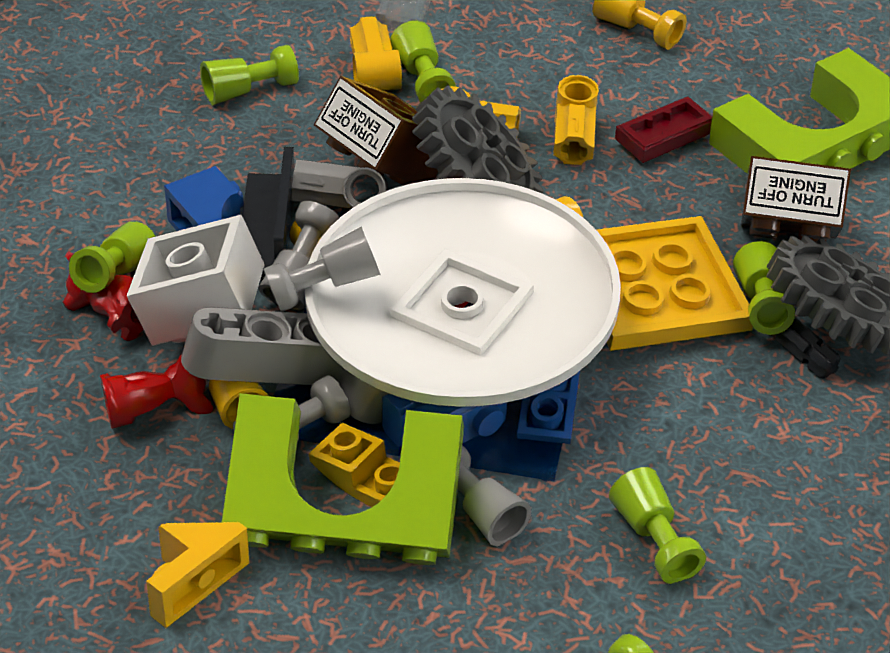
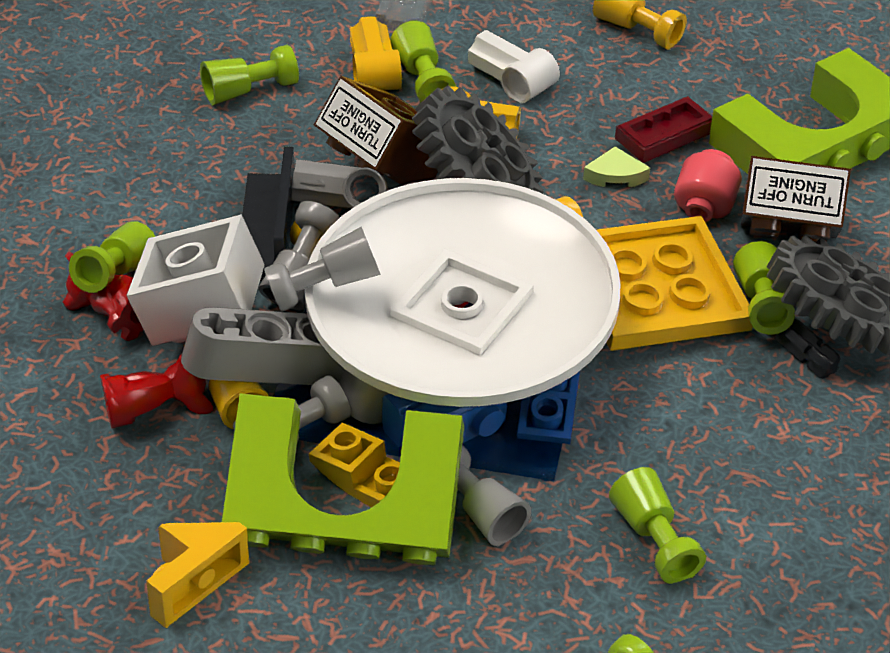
(202, 199): blue arch -> none
(520, 72): none -> white piece
(575, 119): yellow piece -> none
(616, 167): none -> yellowish green tile
(708, 185): none -> coral head

